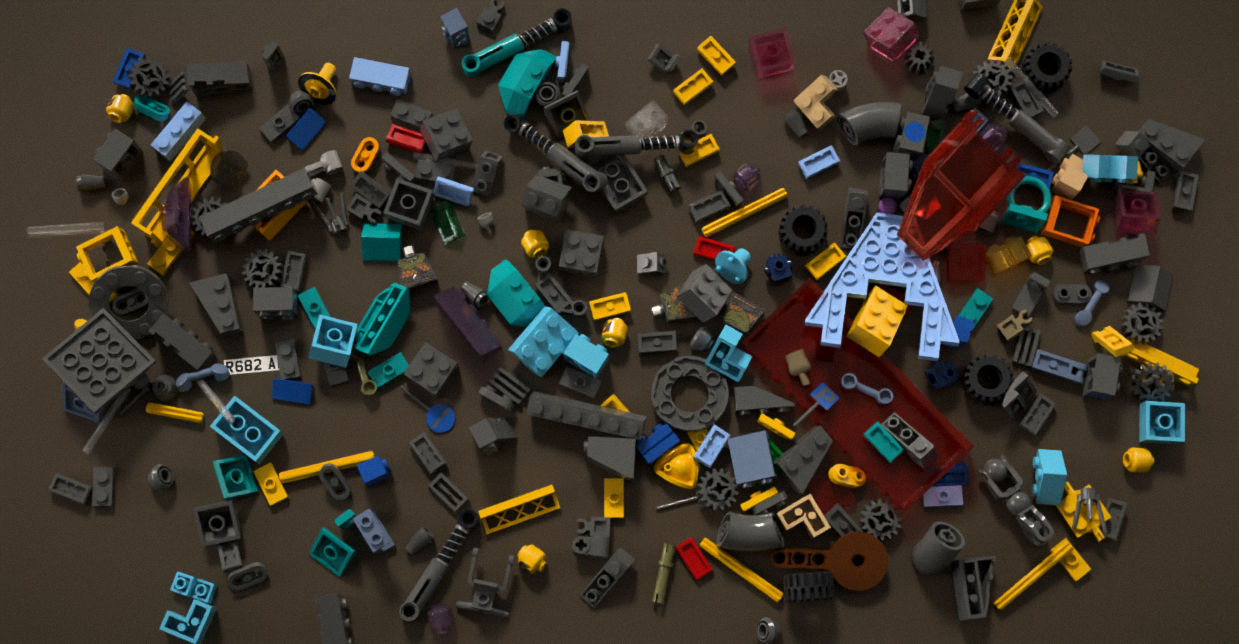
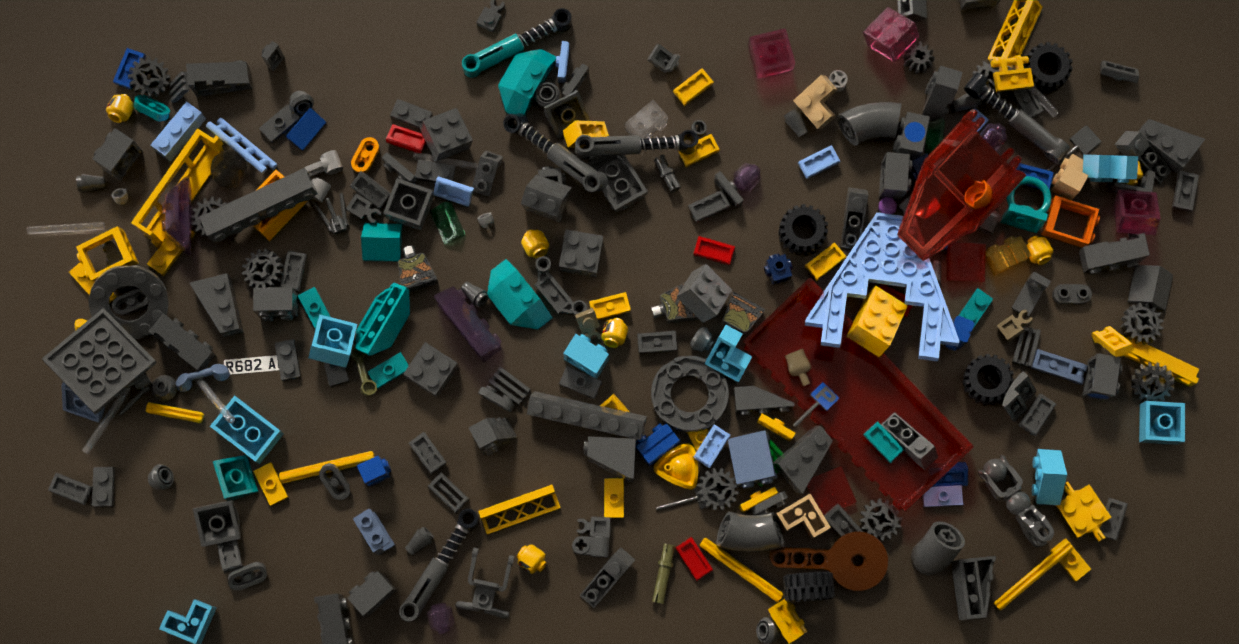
(193, 587): medium azure slope -> none
(233, 143): none -> light blue bar
(292, 391): blue slope -> none
(319, 84): piece -> none
(332, 552): teal slope -> none
(346, 519): teal plate -> none
(371, 593): none -> dark grey brick
(379, 76): light blue brick -> none
(439, 417): blue piece -> none
(454, 28): sand blue brick -> none
(543, 341): medium azure brick -> none
(588, 323): none -> dark tan plate
(651, 263): bracket -> none
(716, 55): yellow plate -> none
(733, 265): medium azure piece -> none
(744, 212): yellow axle -> none
(787, 620): none -> yellow plate
(848, 476): yellow plate -> none
(850, 382): sand blue bar -> none
(941, 374): dark blue brick -> none
(978, 195): none -> orange hair
(1012, 79): none -> yellow plate
(1084, 317): sand blue bar -> none
(1089, 498): dark grey plant -> none
(1138, 460): yellow head -> none

